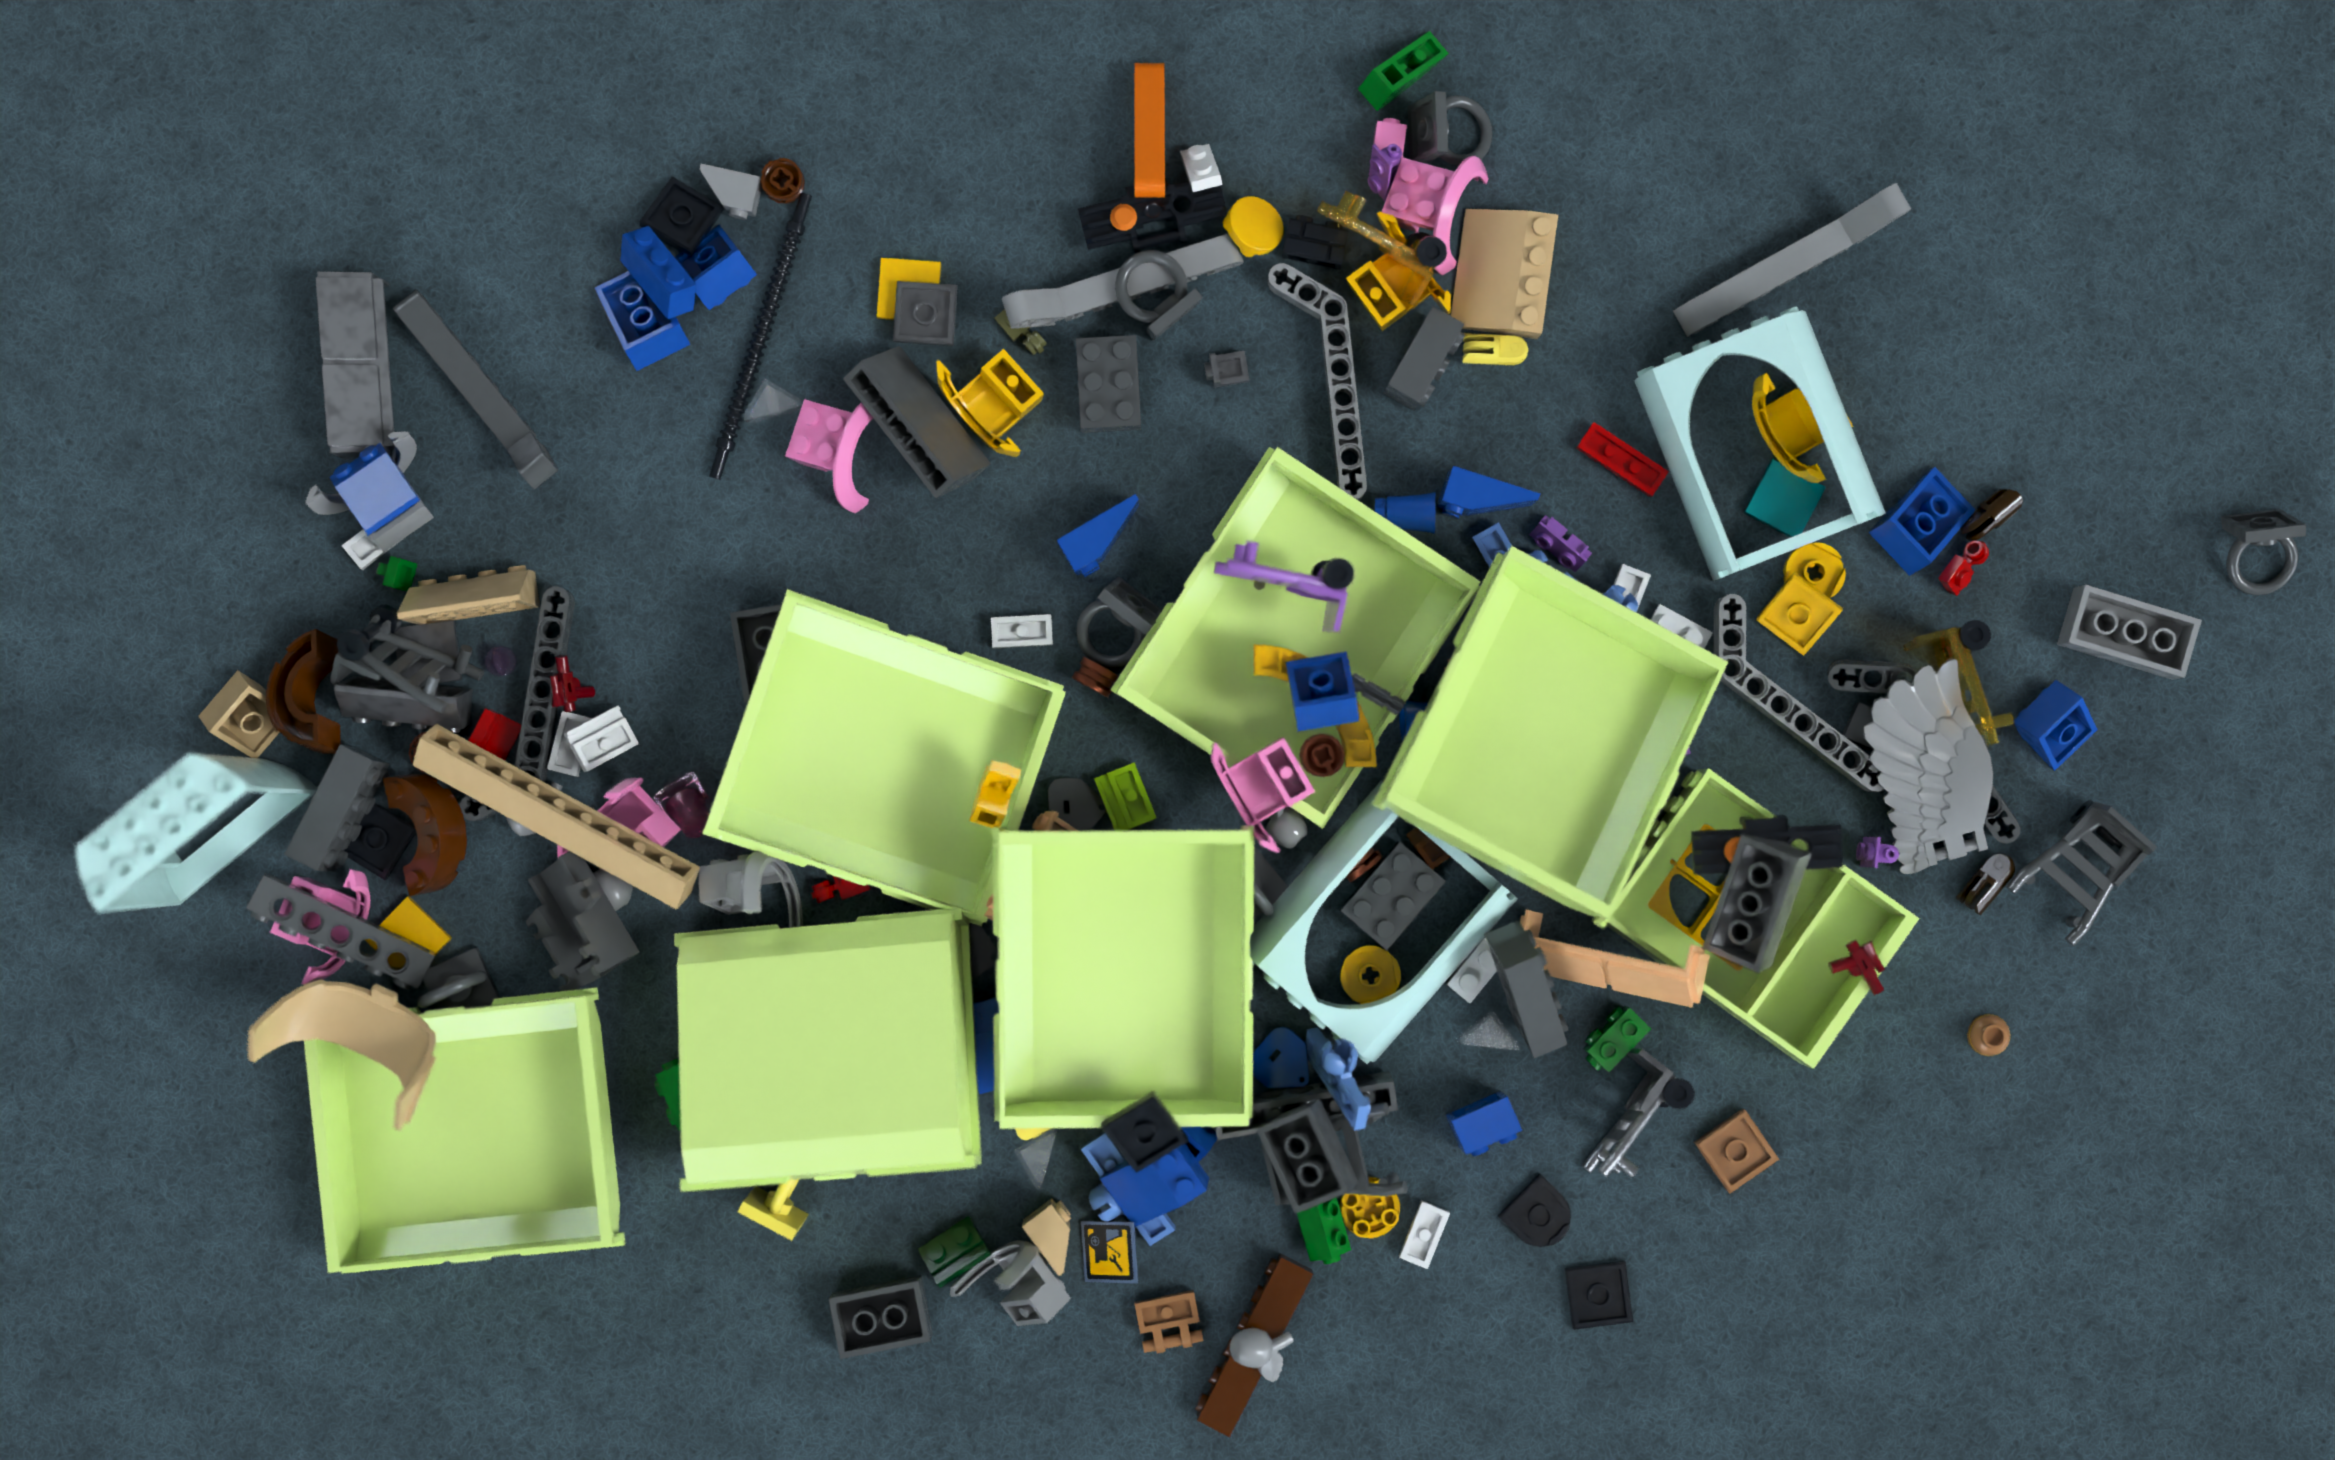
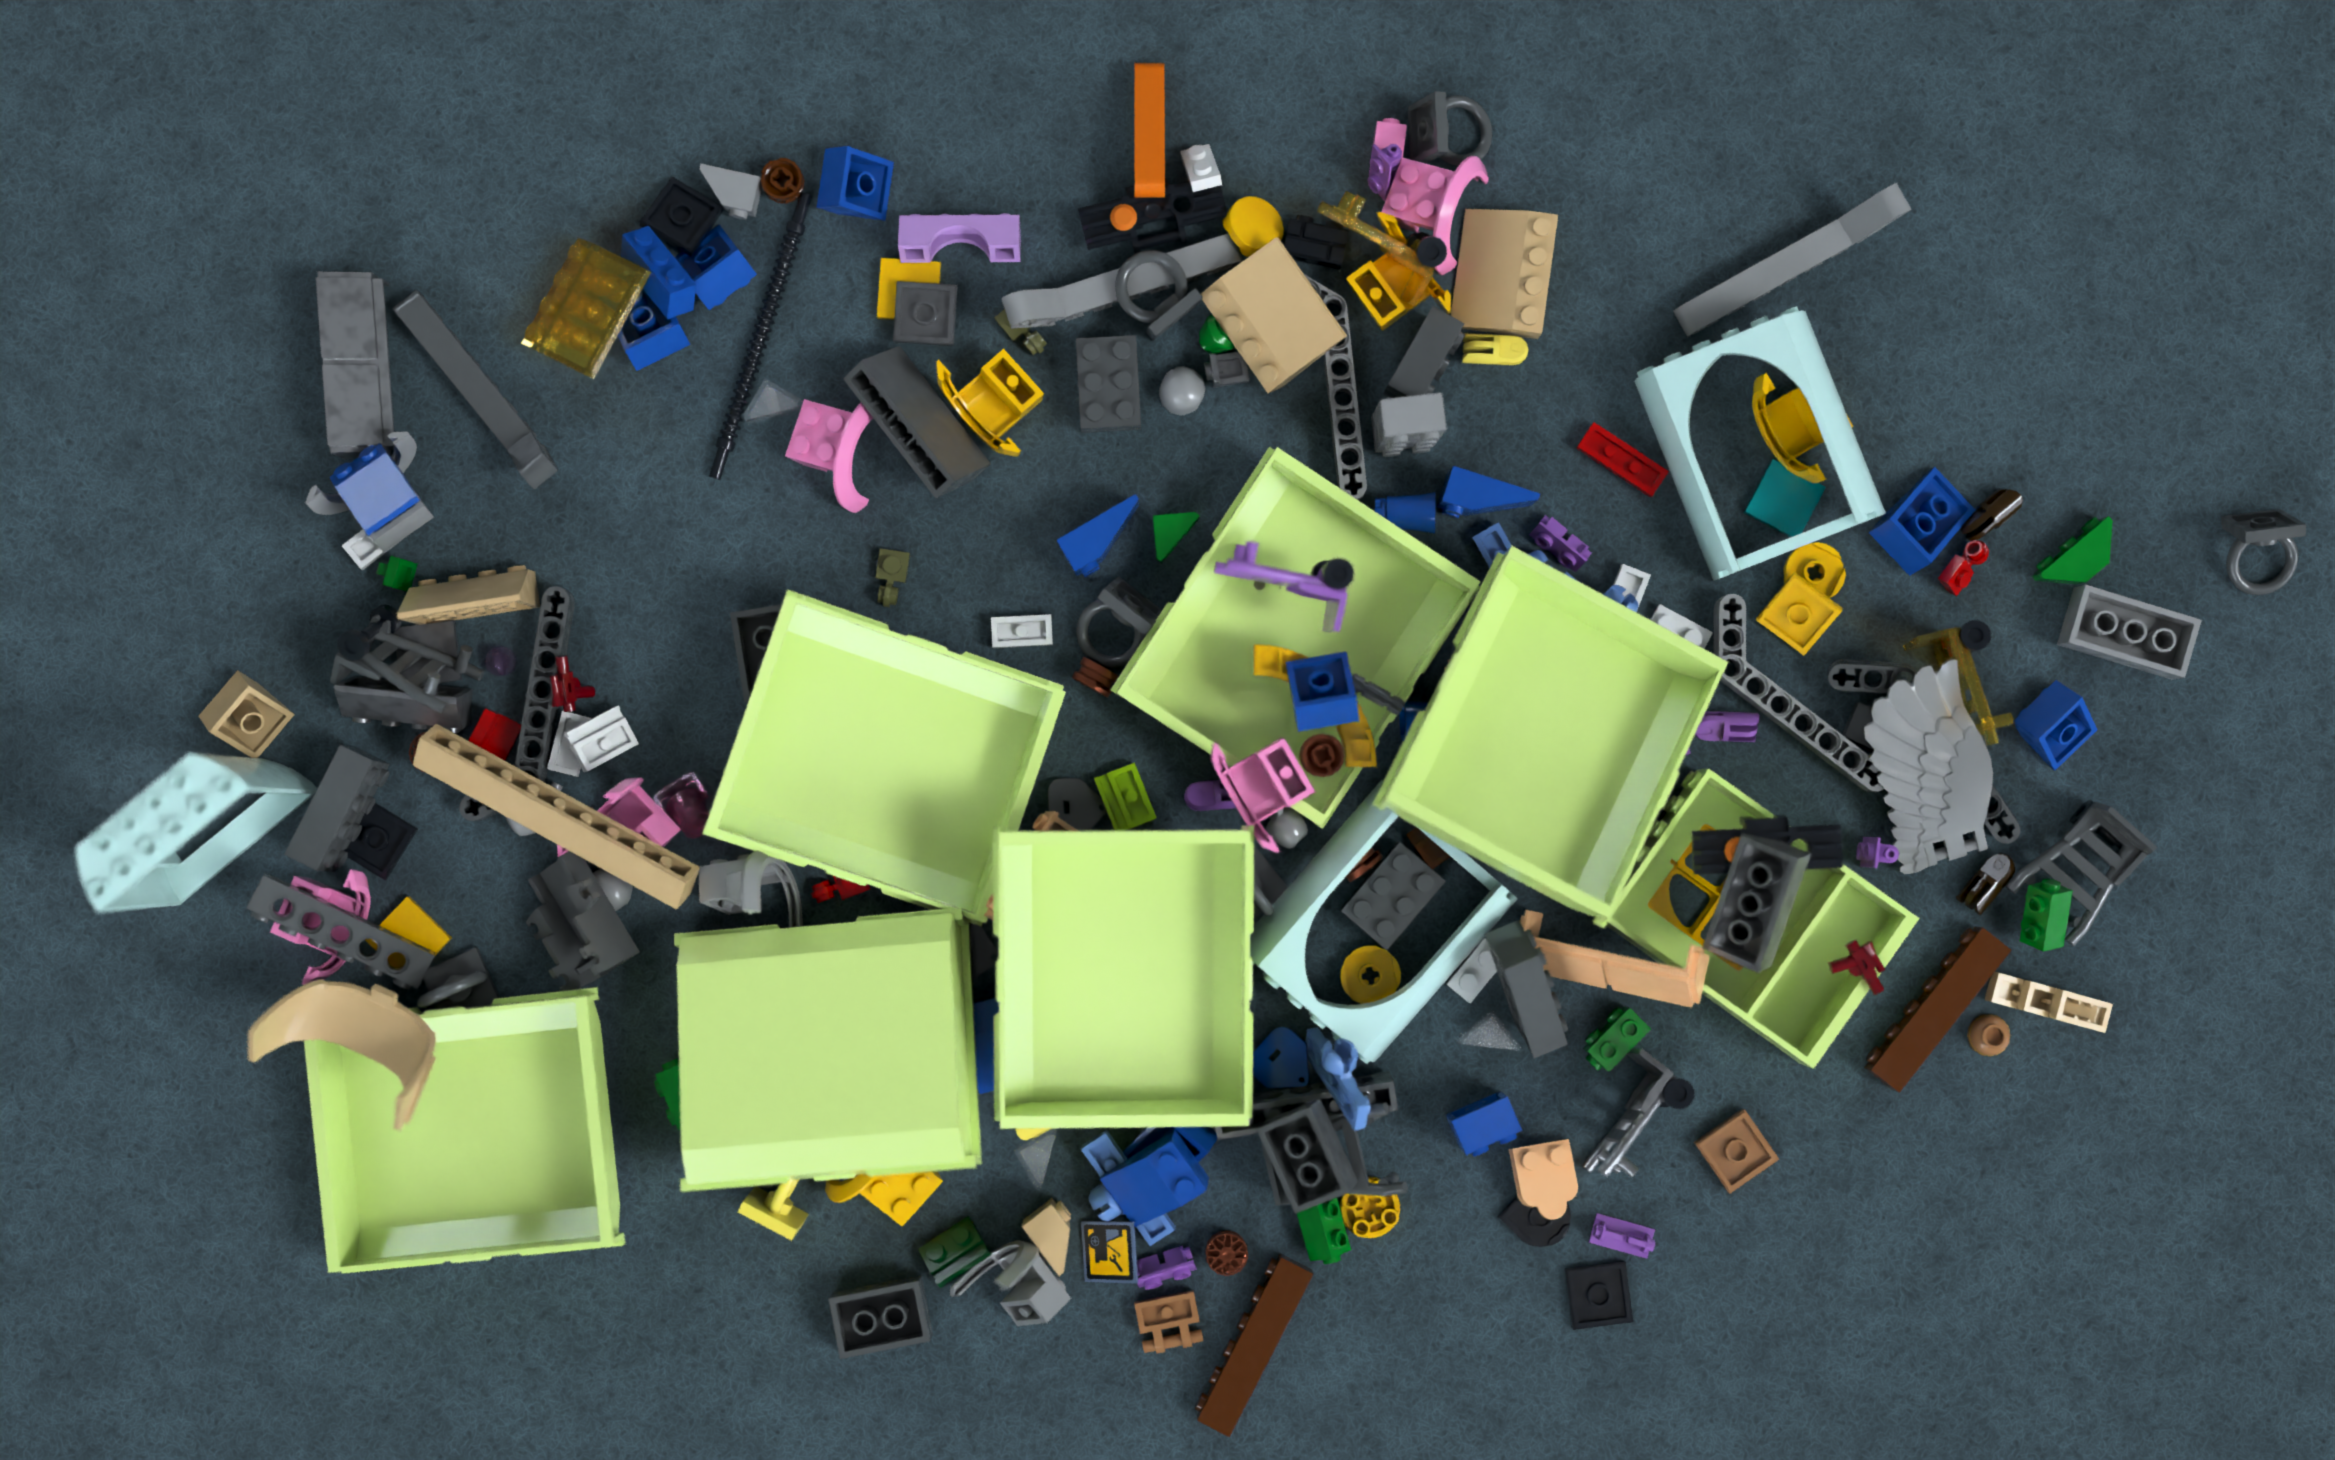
(293, 691): reddish brown brick -> none
(438, 828): reddish brown brick -> none
(585, 307): none -> clear yellow slope
(855, 183): none -> blue slope
(891, 567): none -> olive plate
(893, 1194): none -> yellow piece
(925, 235): none -> lavender arch
(994, 794): yellow brick -> none
(1144, 1131): black tile -> none
(1170, 530): none -> green slope
(1176, 1266): none -> medium lavender hinge
(1182, 390): none -> light grey hair
(1207, 796): none -> medium lavender arm
(1213, 337): none -> green cone
(1226, 1253): none -> copper wheel
(1256, 1350): light grey piece -> none
(1273, 315): none -> tan slope
(1402, 70): green slope -> none
(1408, 424): none -> light grey brick
(1424, 1234): white plate -> none
(1545, 1177): none -> light nougat plate
(1622, 1236): none -> medium lavender hinge
(1728, 726): none -> medium lavender arm
(1937, 1008): none -> reddish brown brick
(2046, 915): none -> green brick
(2048, 1002): none -> tan slope
(2079, 557): none -> green slope

